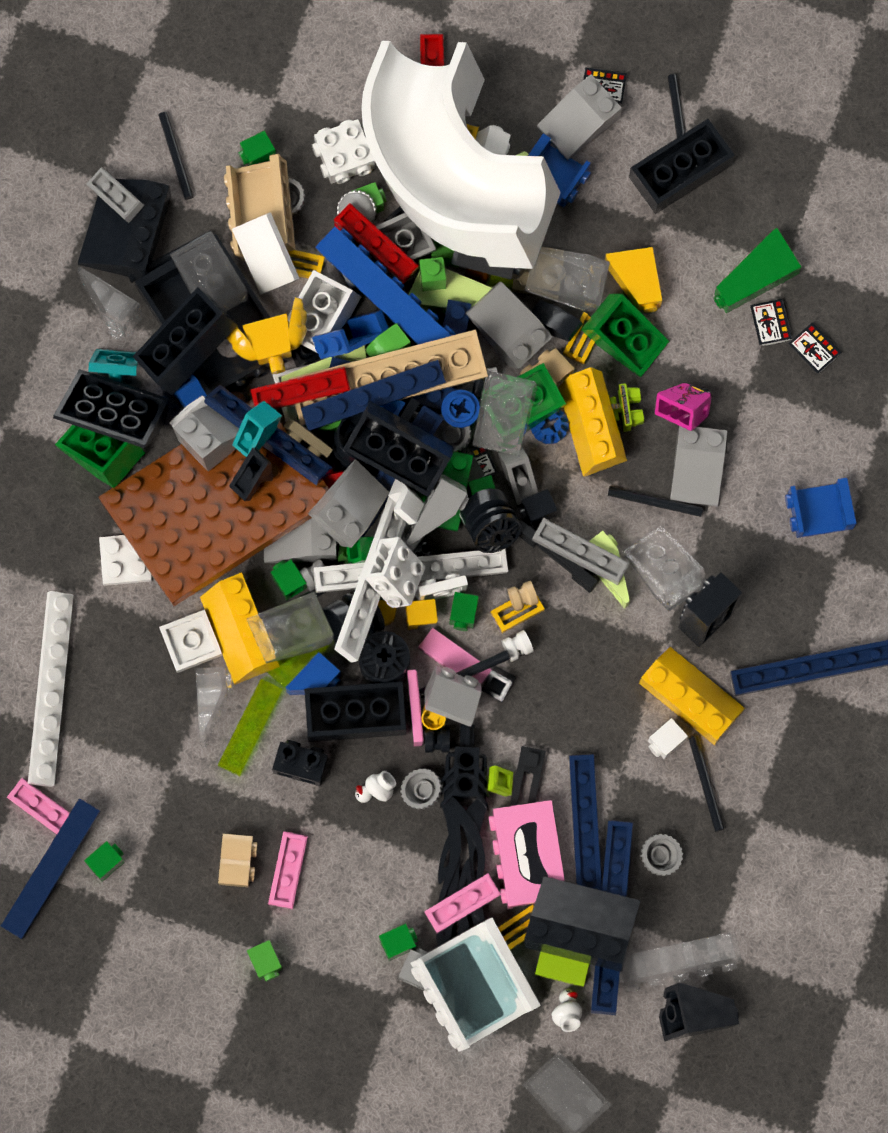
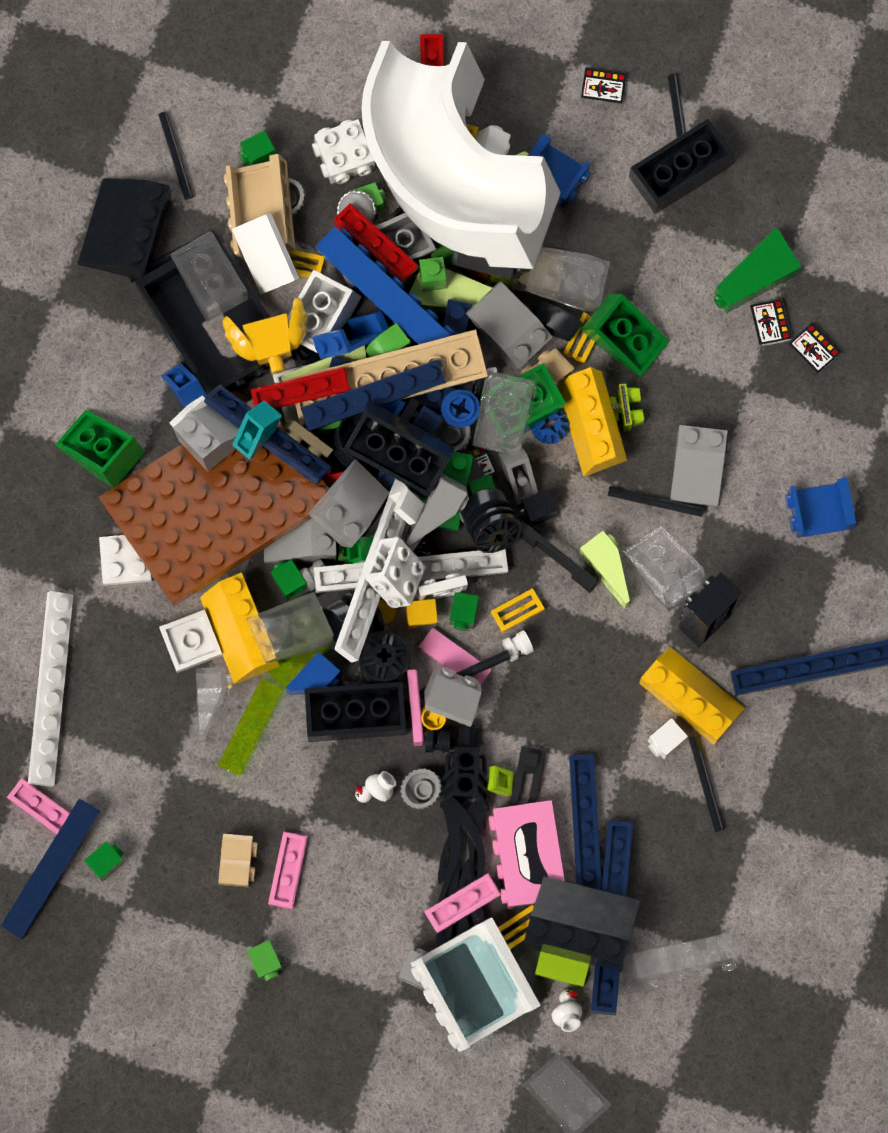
(113, 409): black slope -> none
(114, 363): teal tile -> none
(115, 194): light grey tile -> none
(116, 309): clear slope -> none
(185, 341): black brick -> none
(251, 474): black slope -> none
(300, 763): black brick -> none
(398, 941): green brick -> none
(498, 683): black slope -> none
(525, 594): tan wheel -> none
(580, 117): light grey slope -> none
(580, 551): light grey tile -> none
(637, 277): yellow slope -> none
(661, 854): light grey hat -> none
(684, 405): dark pink torso -> none
(695, 1012): black slope -> none

